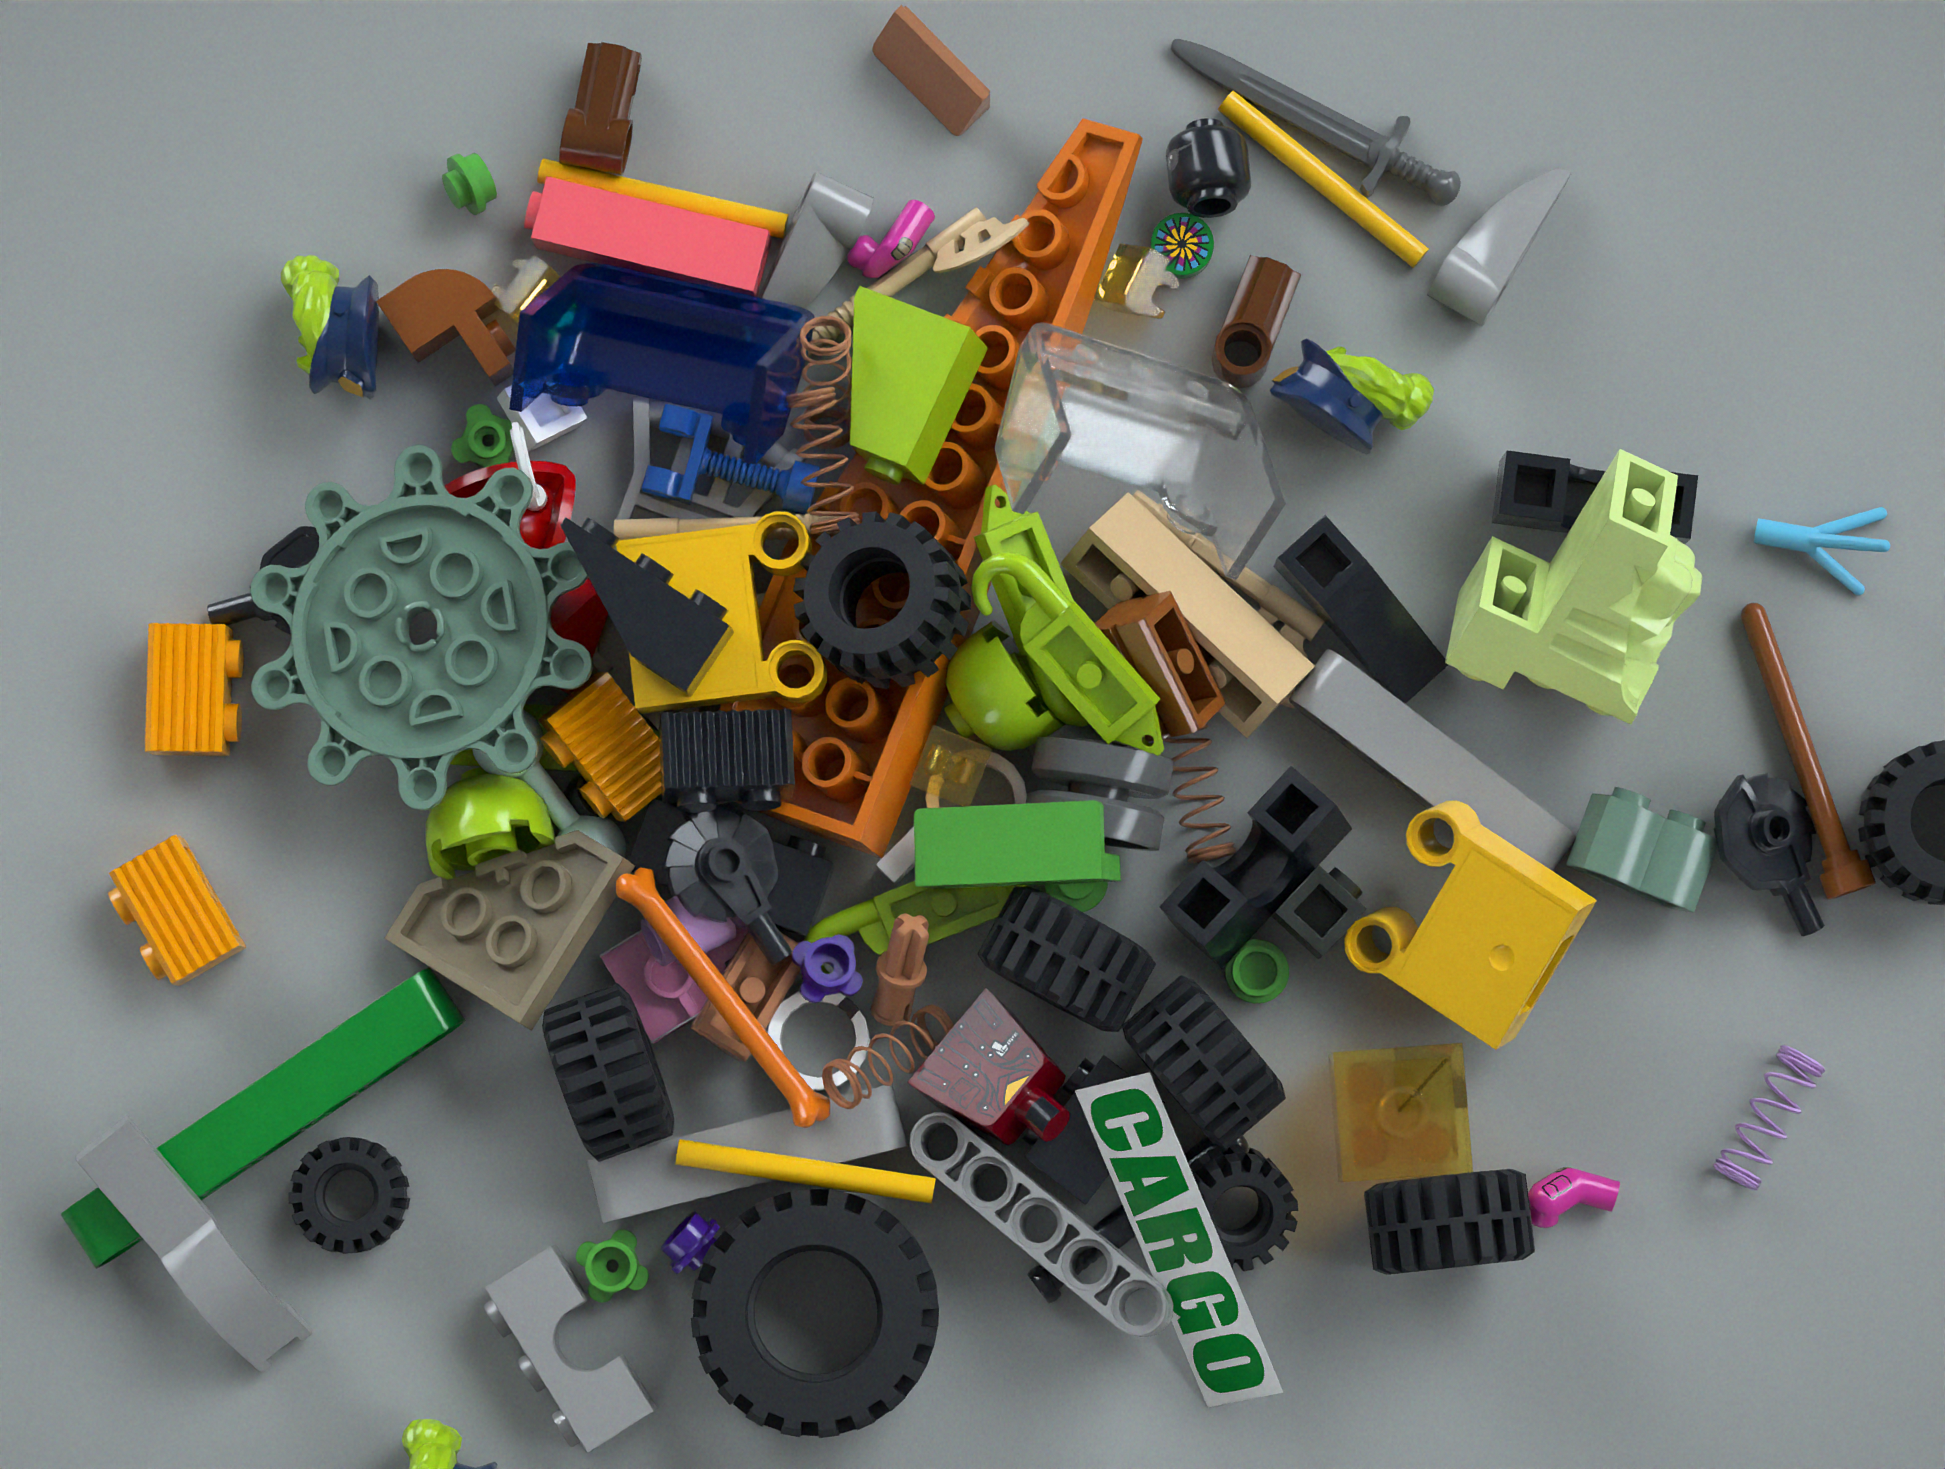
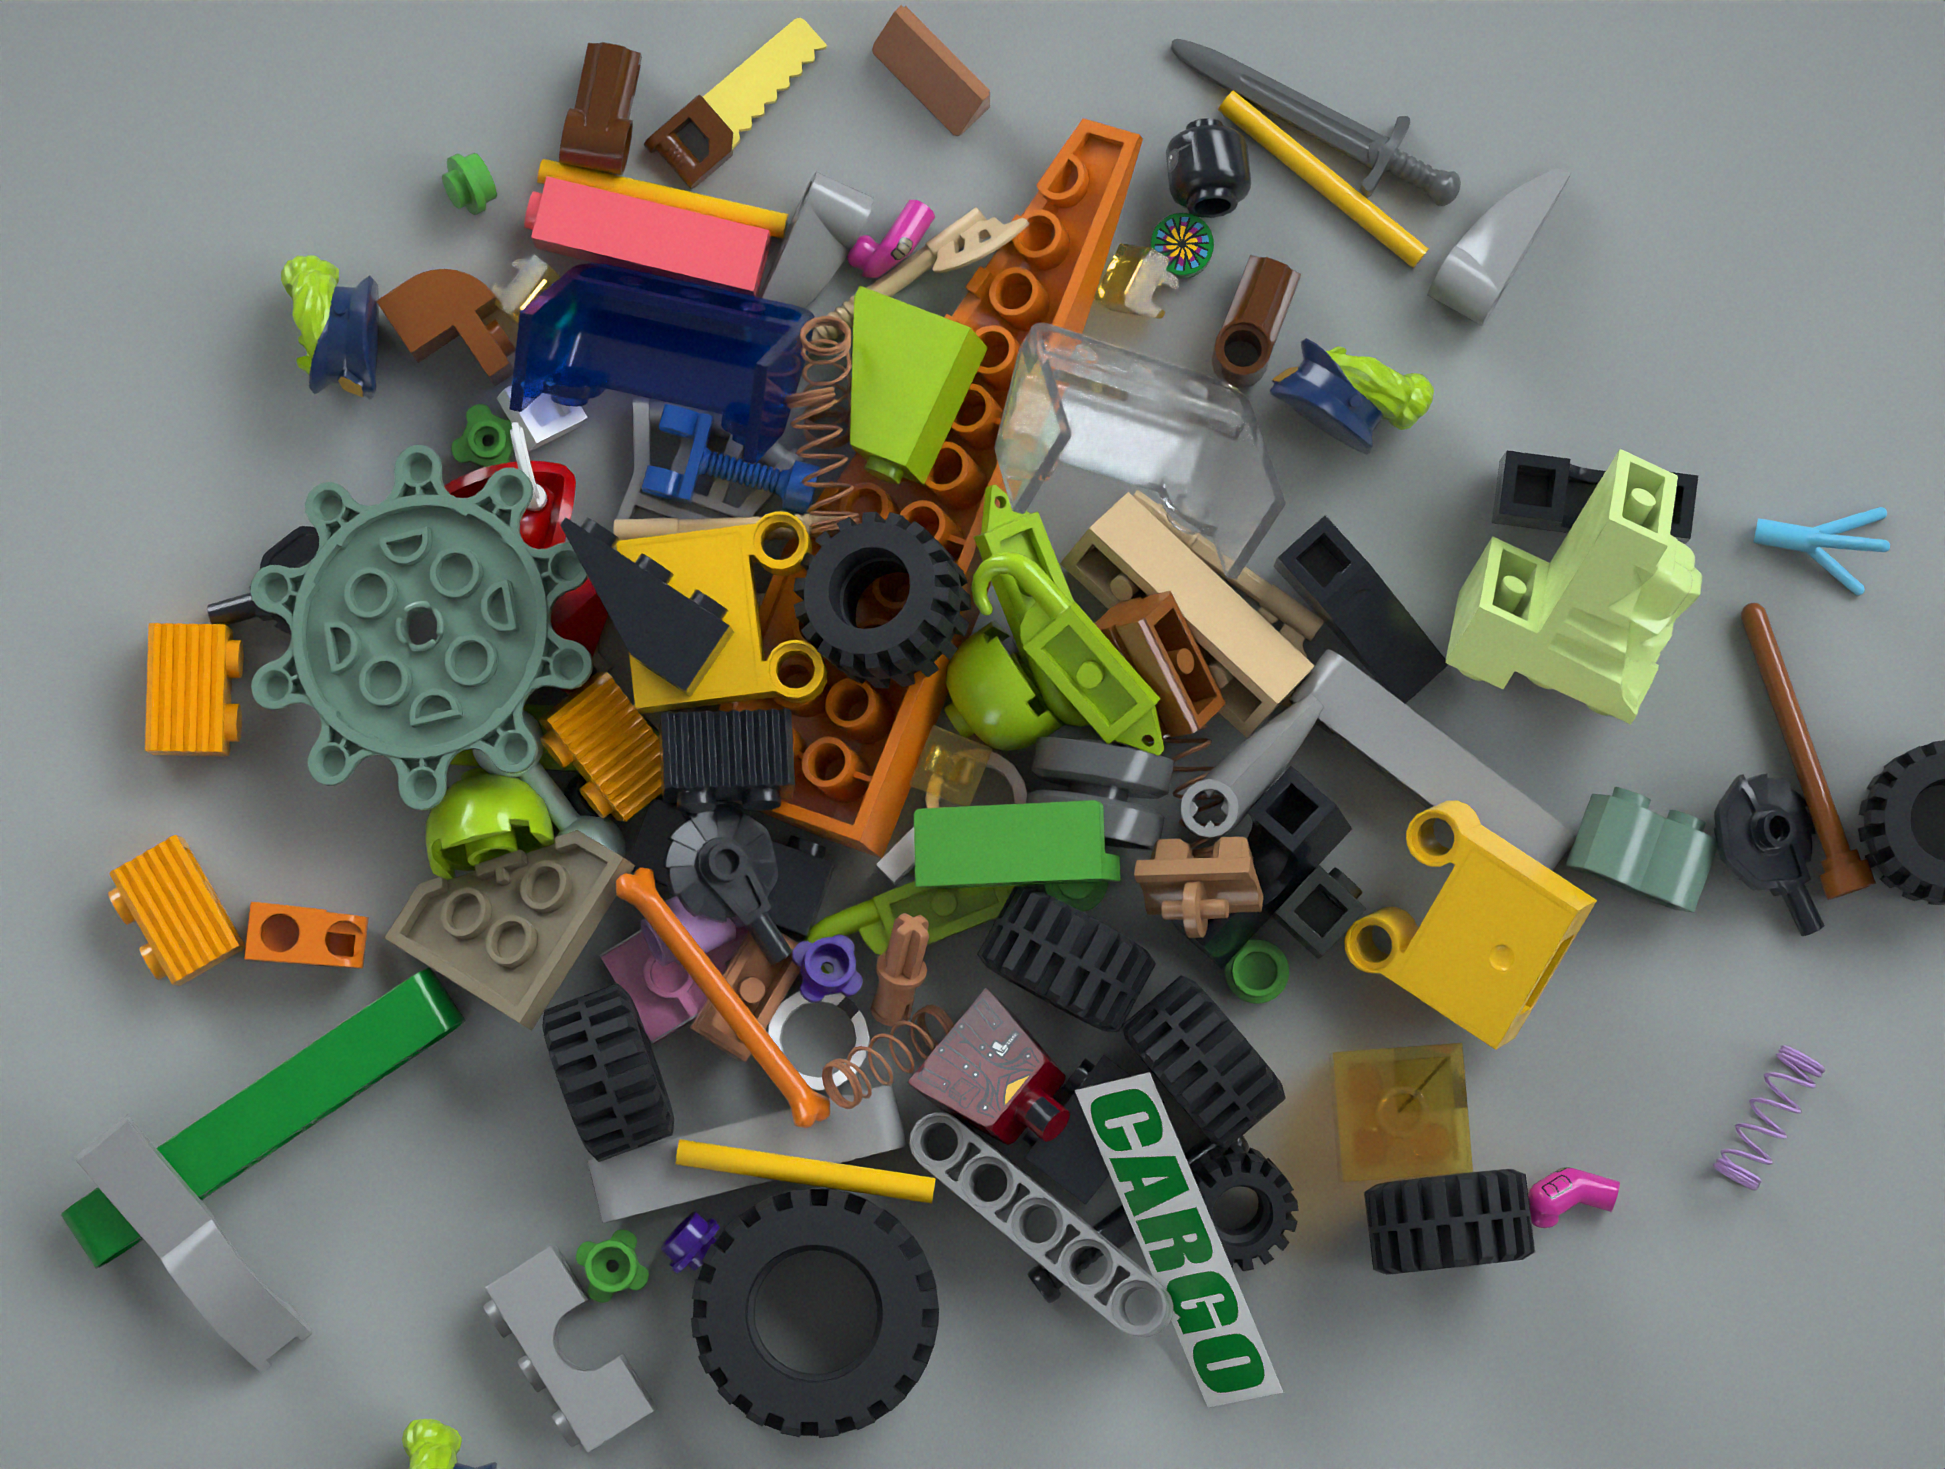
(305, 936): none -> orange leg
(310, 1187): black tyre -> none
(735, 101): none -> light yellow piece
(1199, 887): none -> medium nougat hips
(1251, 768): none -> light grey piece

